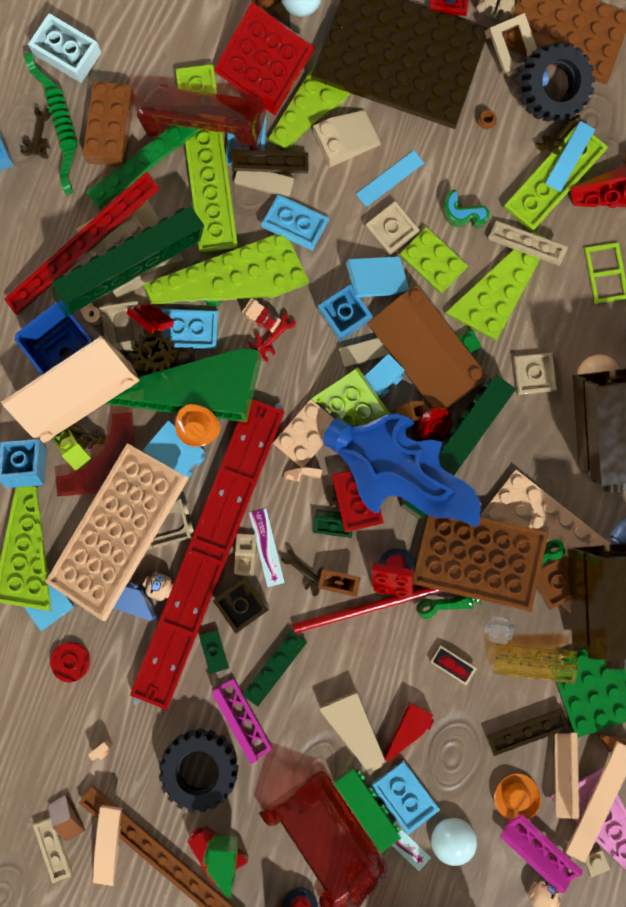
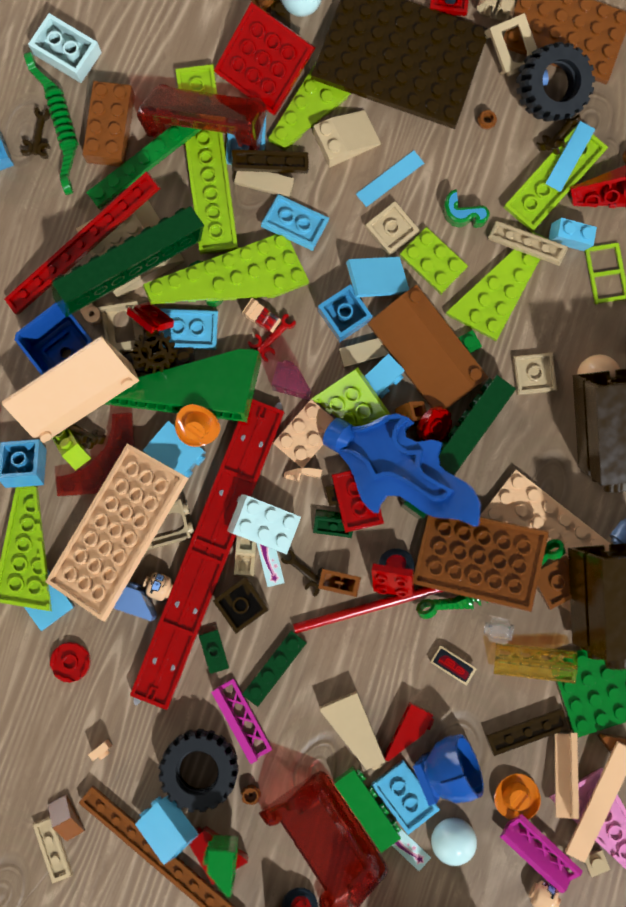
(107, 845): light nougat slope -> none
(166, 829): none -> medium azure brick
(253, 799): none -> dark orange plate
(264, 523): none -> light aqua brick
(290, 381): none -> clear pink slope
(450, 771): none -> blue plate
(573, 234): none -> medium azure brick

